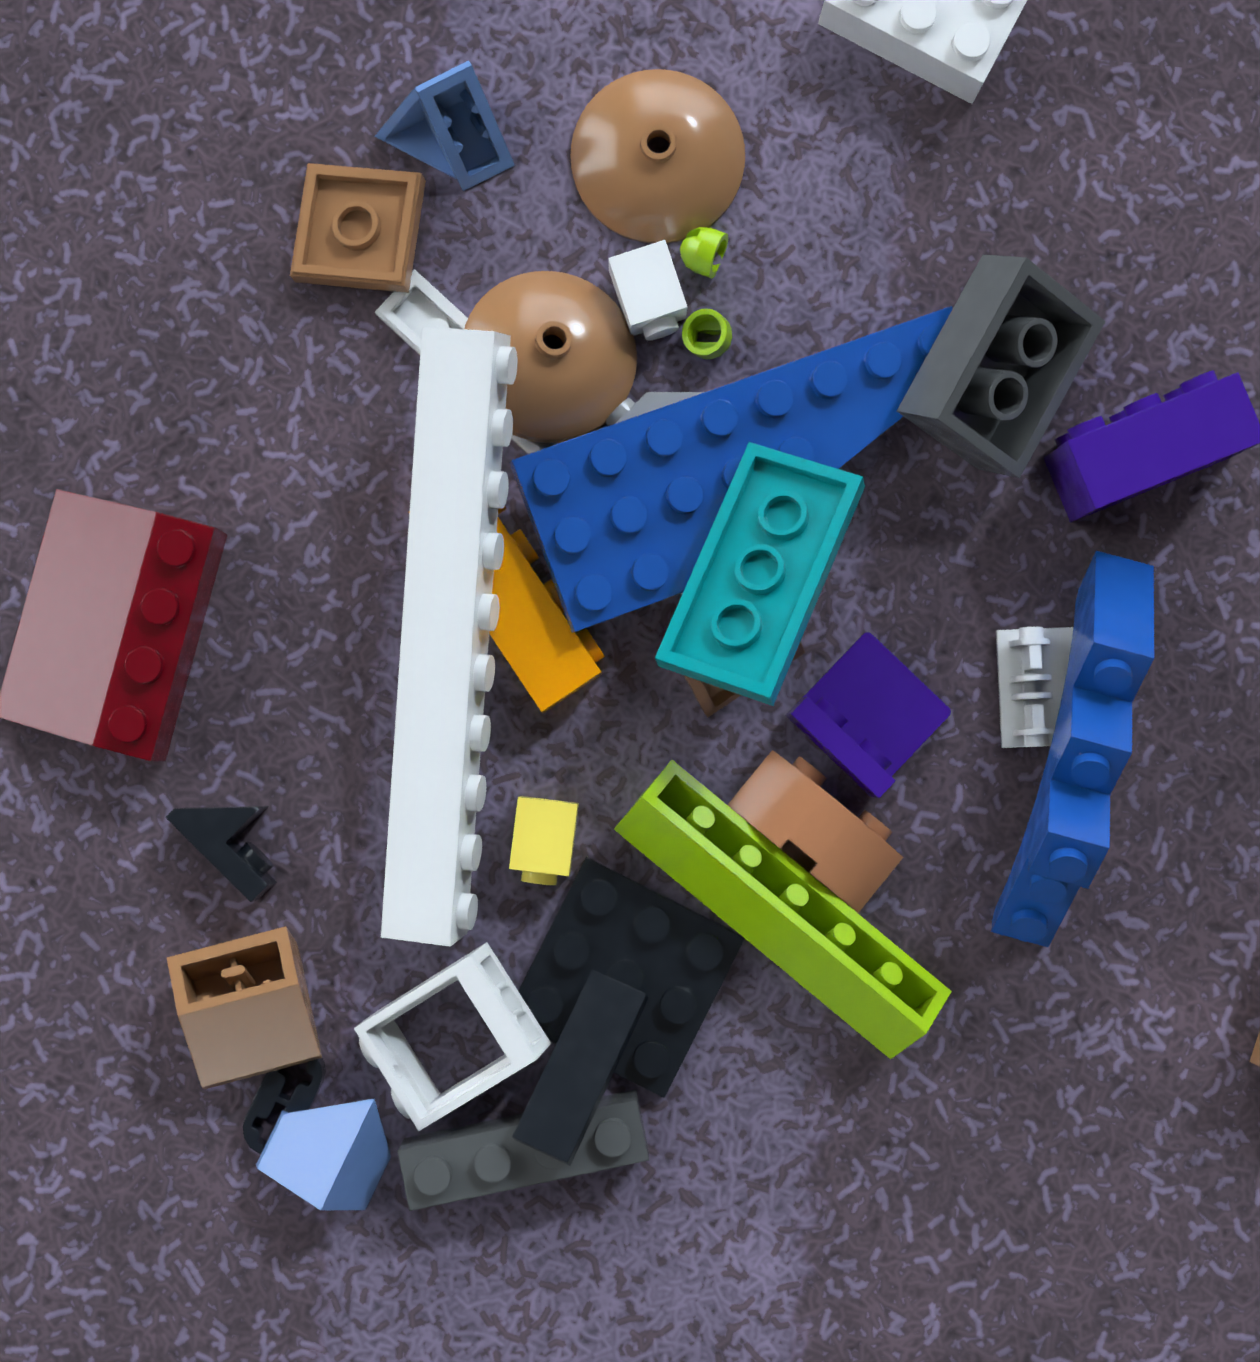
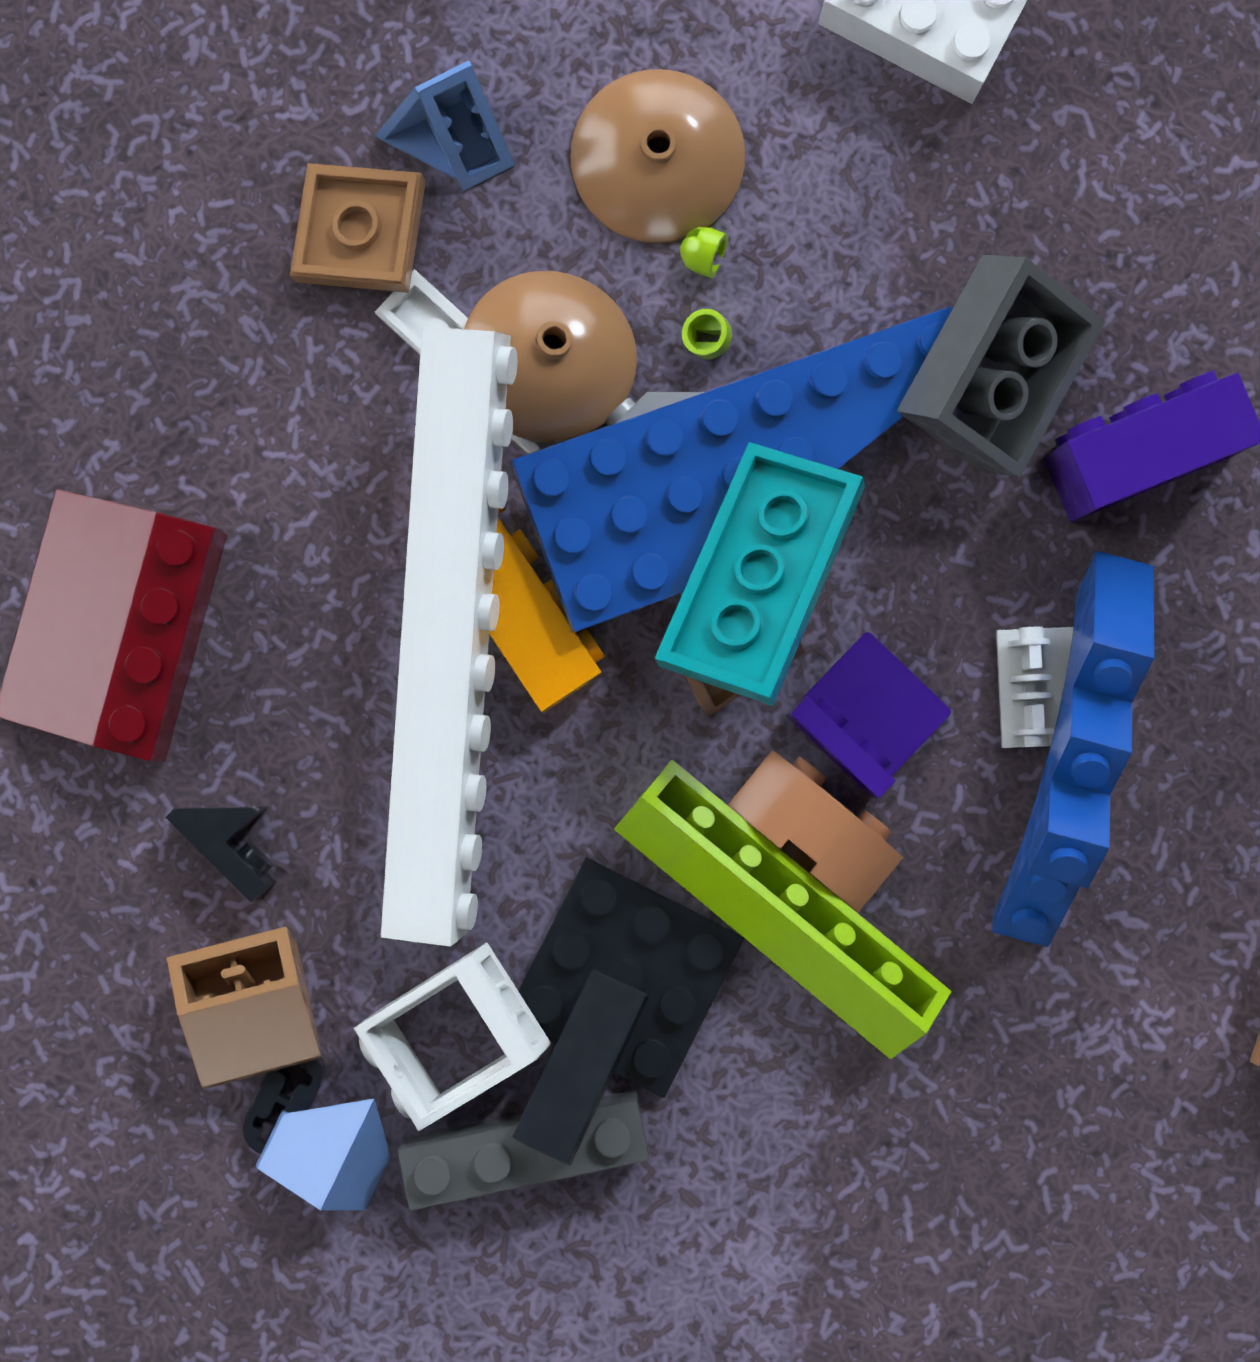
(543, 839): light yellow brick -> none
(648, 290): white brick -> none

